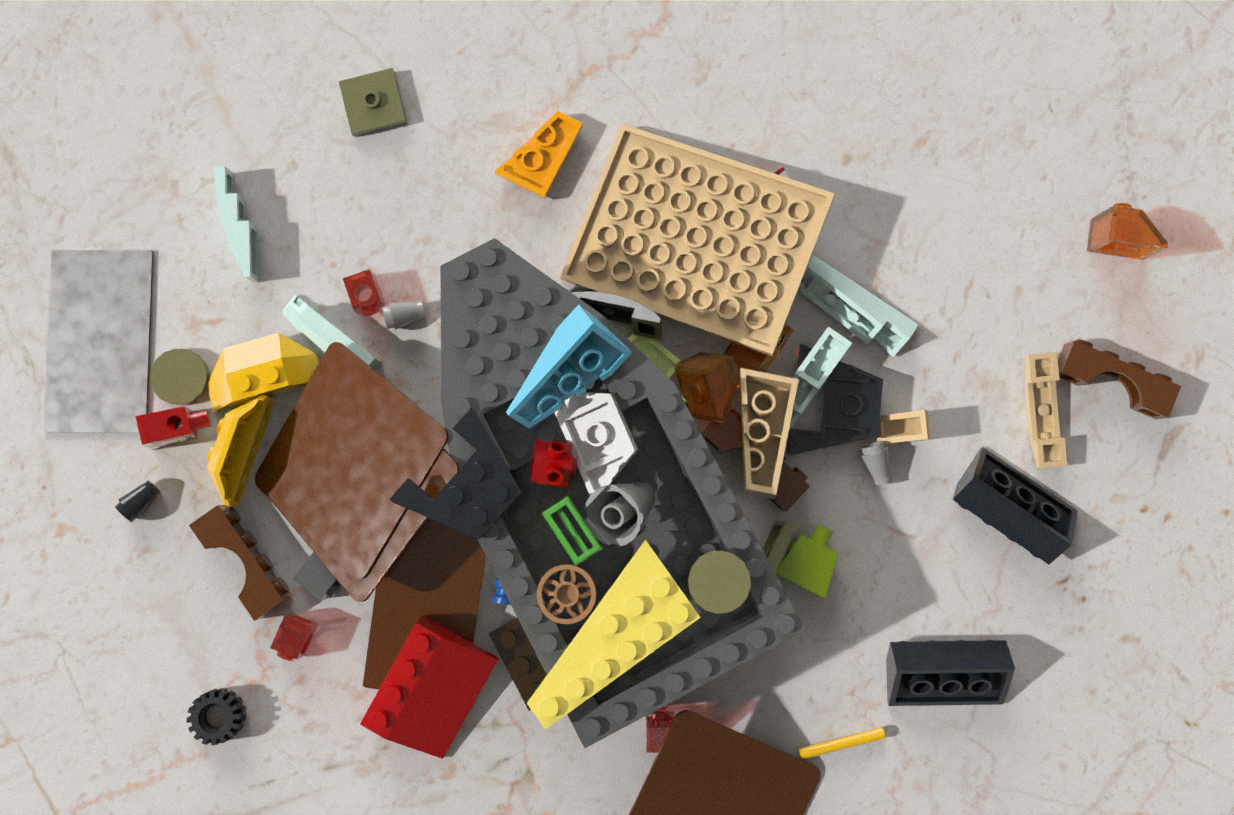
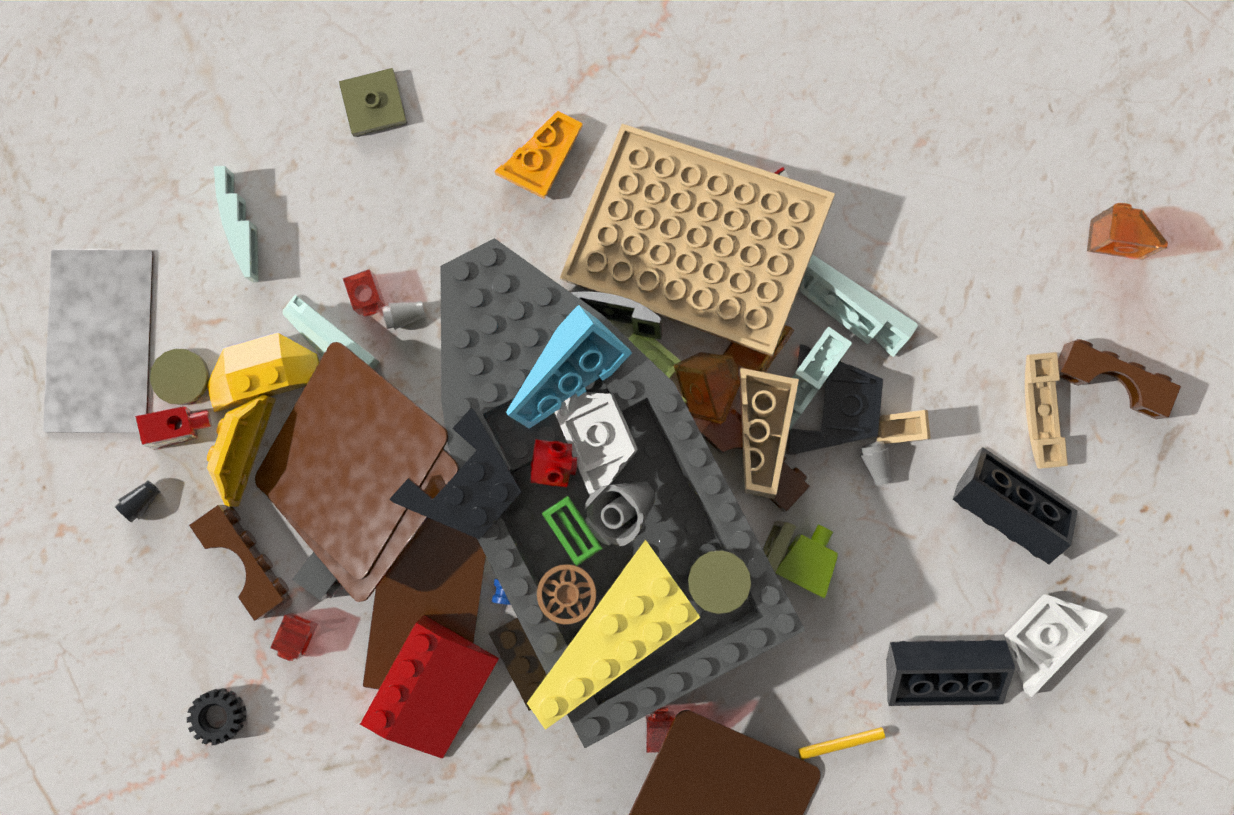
(1048, 638): none -> white wing

